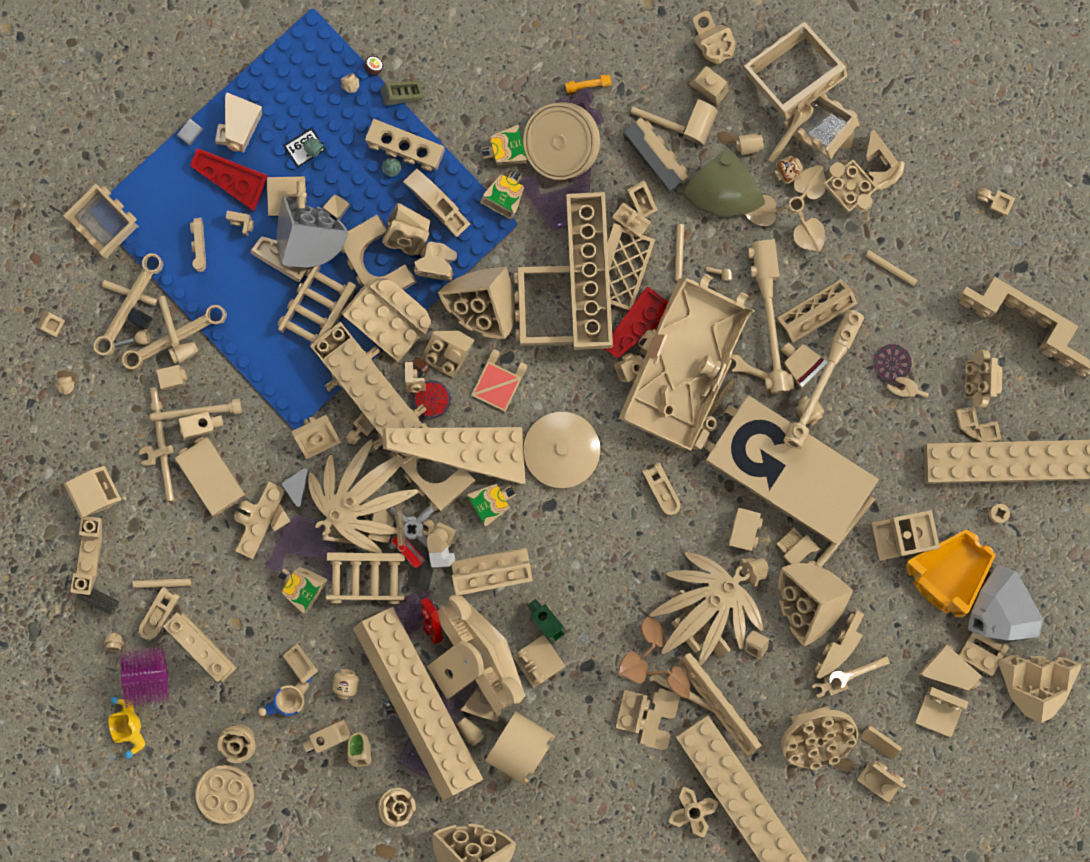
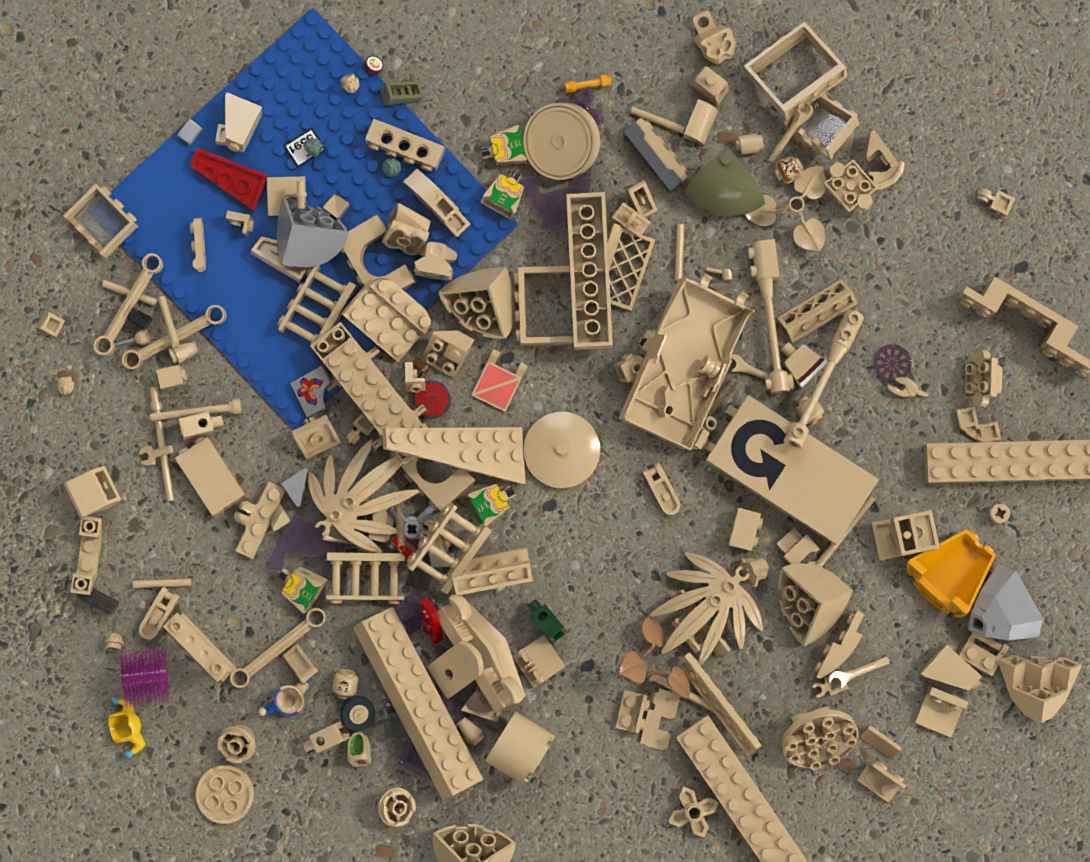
(277, 648): none -> tan piece
(311, 390): none -> light grey tile
(357, 713): none -> black wheel
(456, 565): none -> tan fence
(642, 316): red wing -> none
(756, 644): tan slope -> none
(891, 268): tan bar -> none

